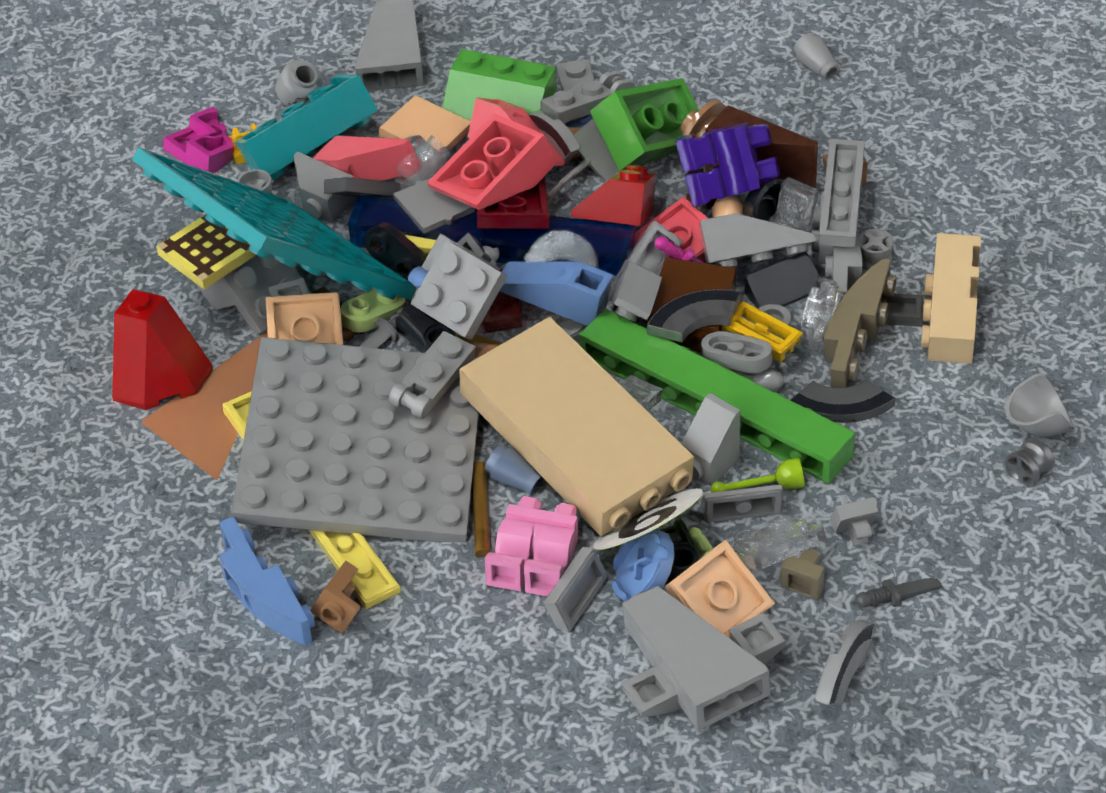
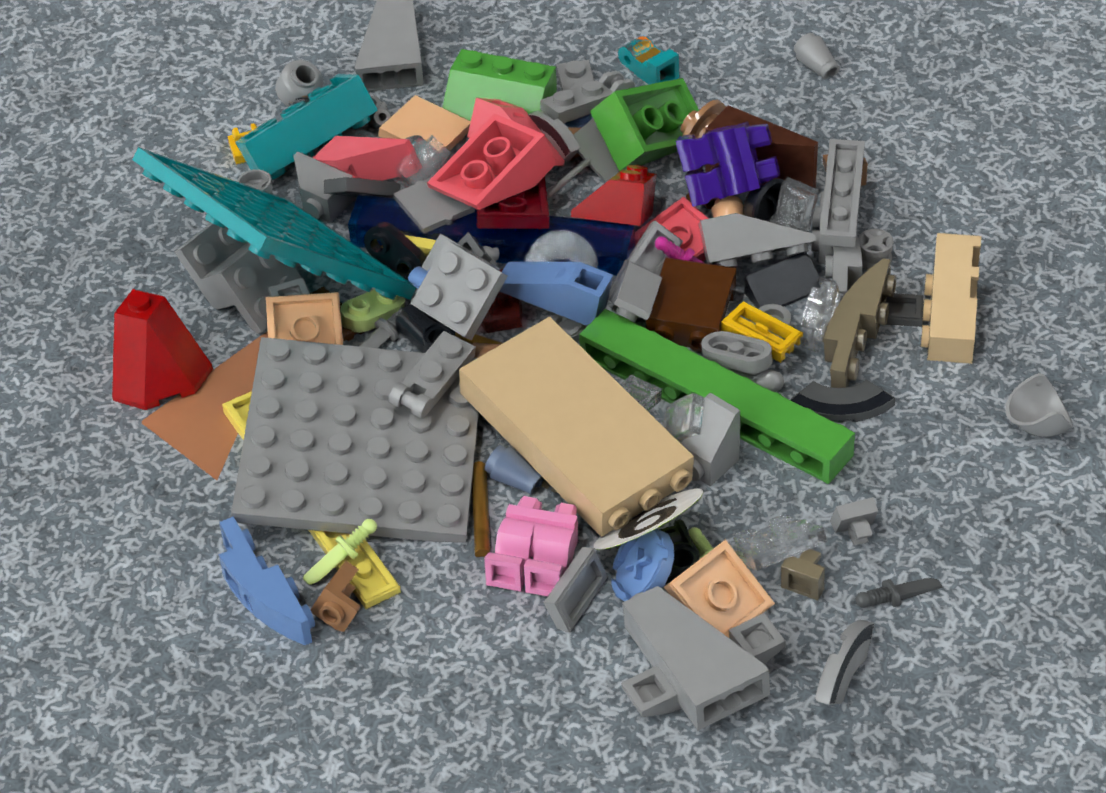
(204, 252): tile -> none
(206, 145): dark pink slope -> none
(340, 552): none -> yellowish green piece
(380, 116): none -> light grey arm
(647, 60): none -> teal leg
(684, 417): none -> clear slope
(694, 311): flat silver tile -> none
(742, 503): light grey slope -> none
(788, 473): lime hinge -> none
(1030, 462): flat silver wheel -> none

